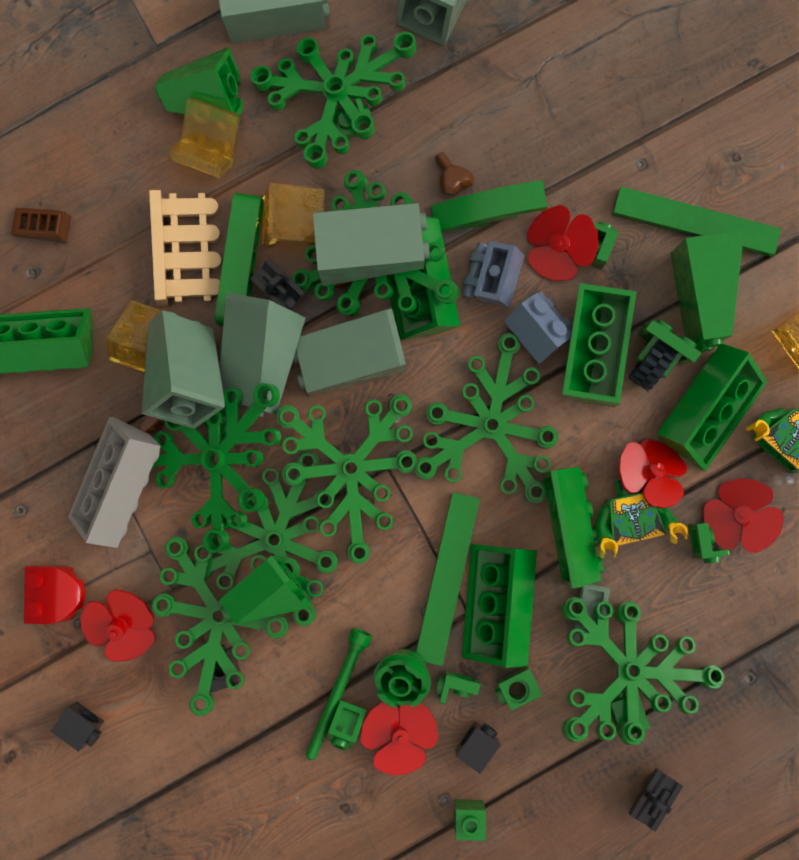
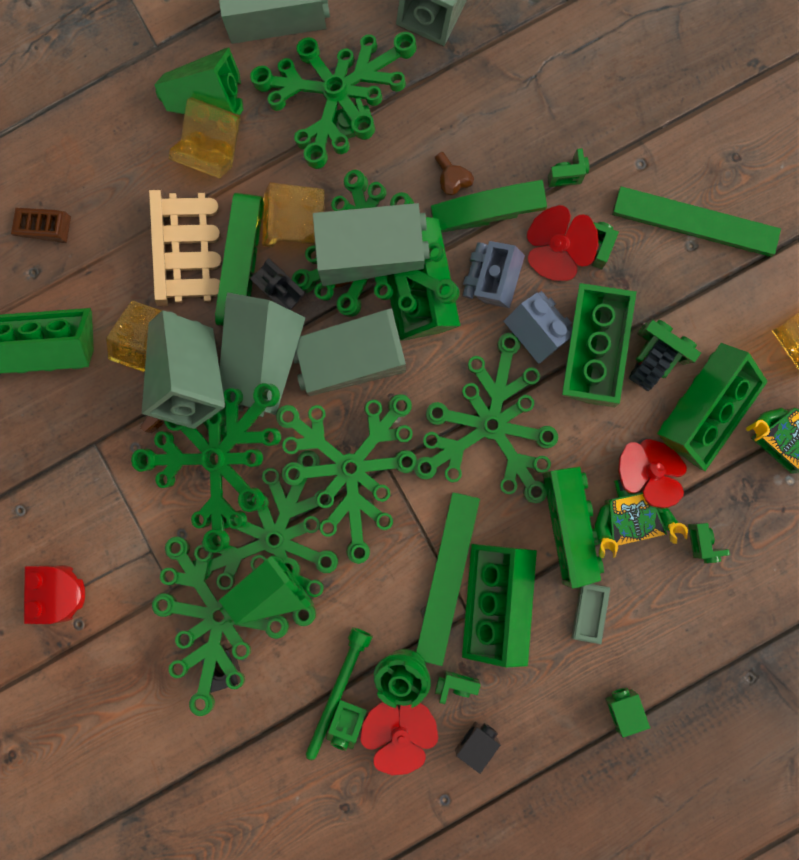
(78, 726): black brick -> none
(113, 483): light grey slope -> none
(126, 630): red piece -> none
(469, 820): green brick -> none
(530, 688): green brick -> none
(567, 174): none -> green bracket
(655, 799): black hips -> none
(664, 673): green plant -> none
(707, 286): green slope -> none
(758, 527): red piece -> none

